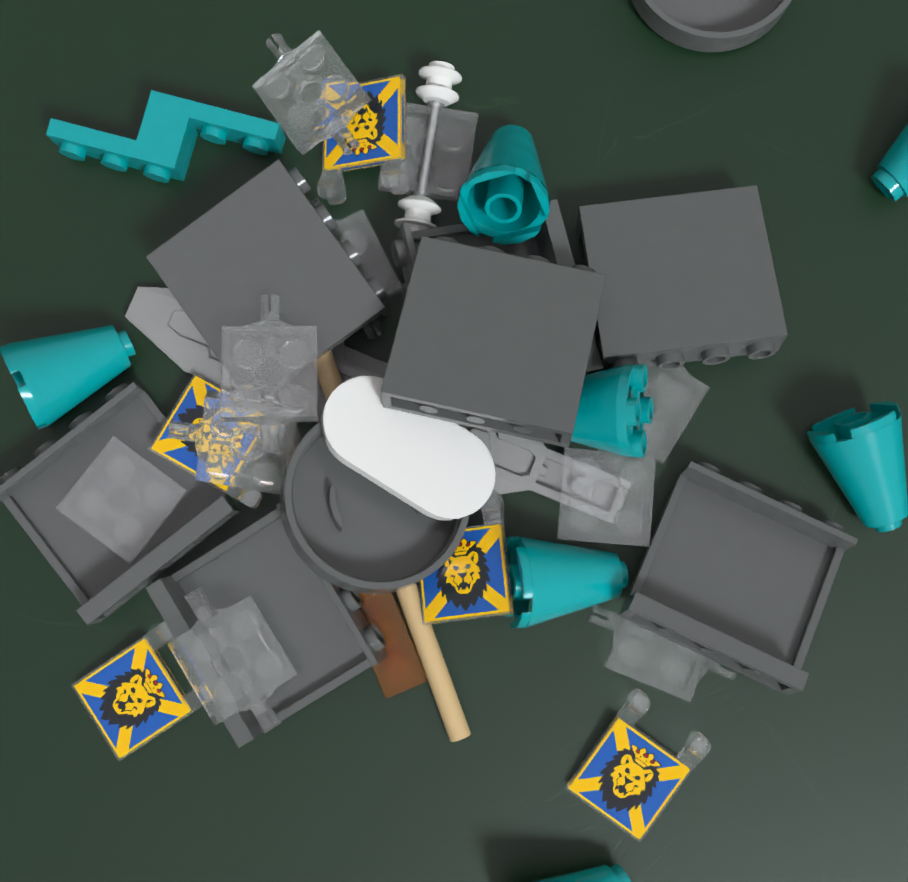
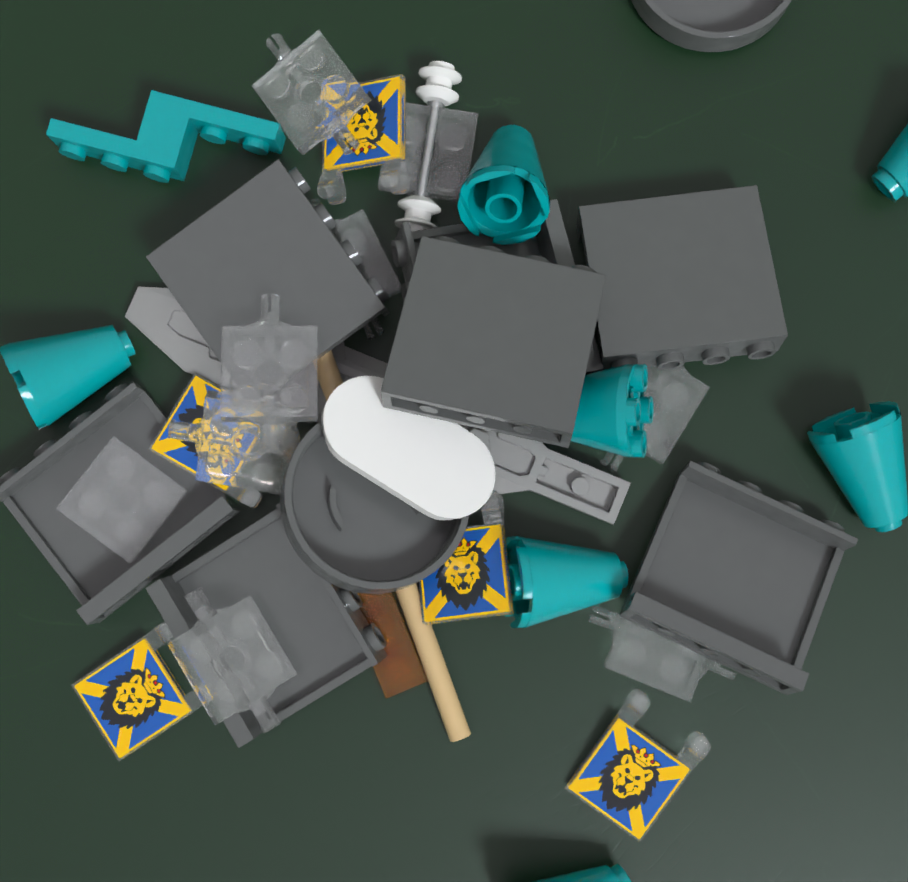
(606, 497): clear plate -> none

